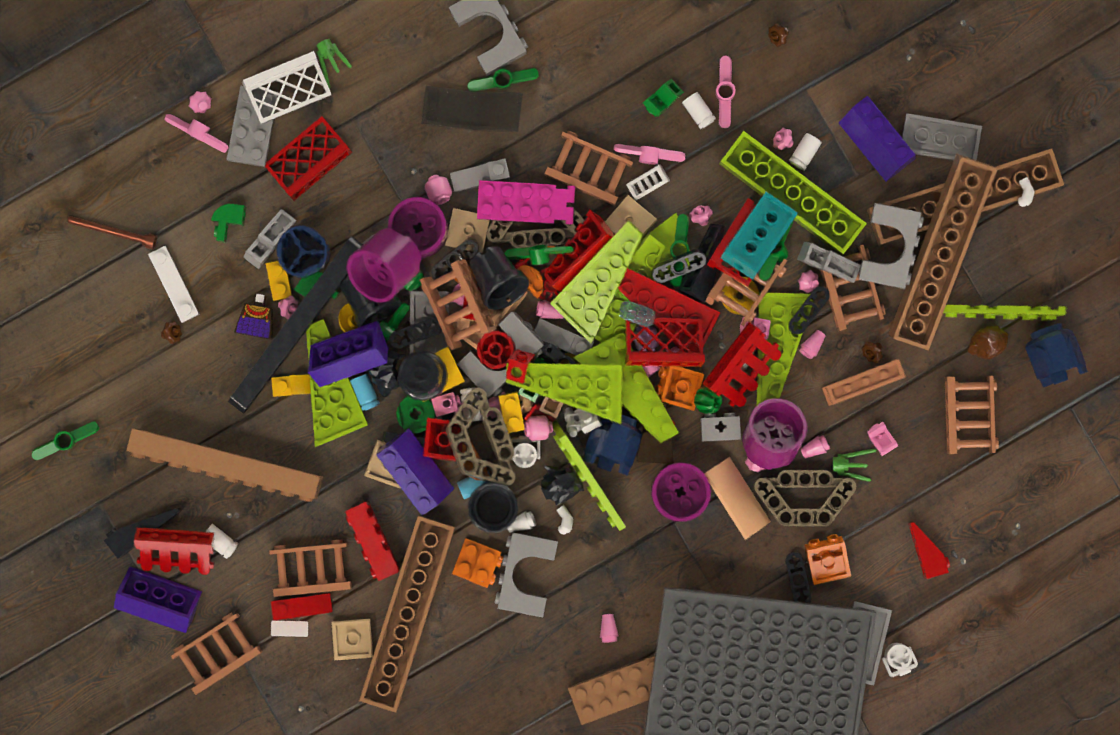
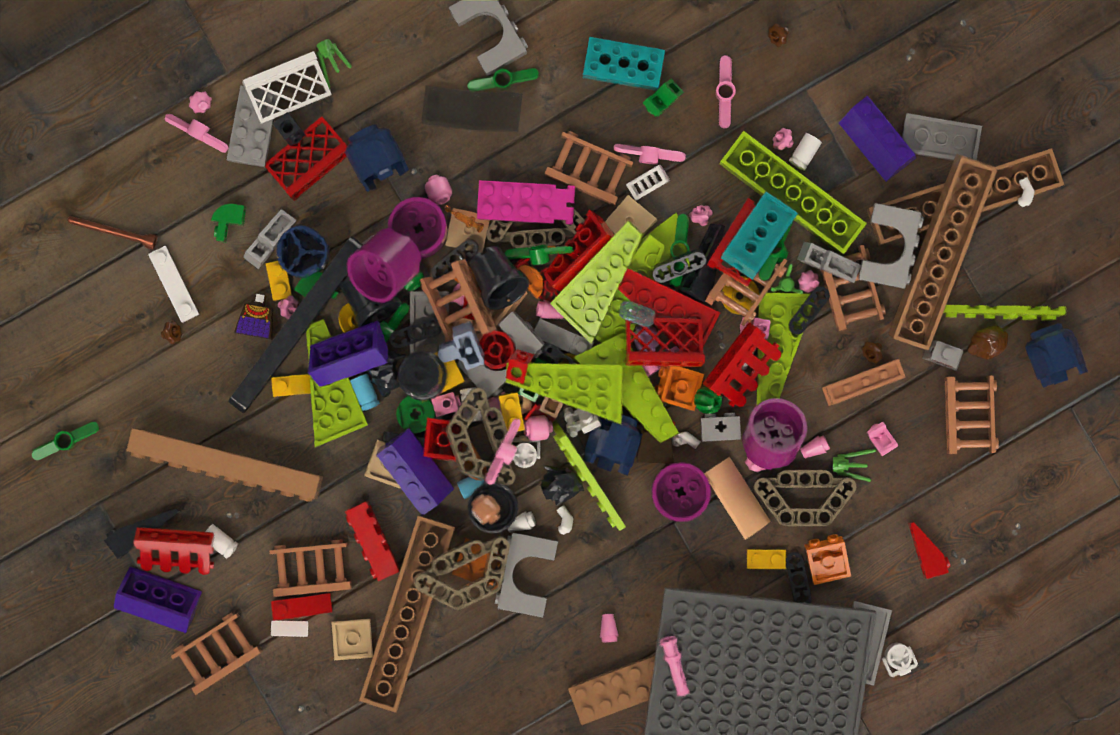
(286, 122): none -> black brick
(374, 155): none -> dark blue piece
(464, 346): none -> sand blue brick
(468, 556): none -> dark tan piece
(469, 221): none -> clear orange piece
(470, 177): light grey slope -> none
(486, 509): none -> nougat head
(504, 453): none -> bright pink piece
(620, 51): none -> teal brick
(673, 657): none -> bright pink pin
(684, 438): none -> white arm
(699, 110): white piece -> none
(766, 559): none -> yellow plate
(786, 284): none -> bright green plant
(812, 345): bright pink cone -> none
(944, 355): none -> light grey torso

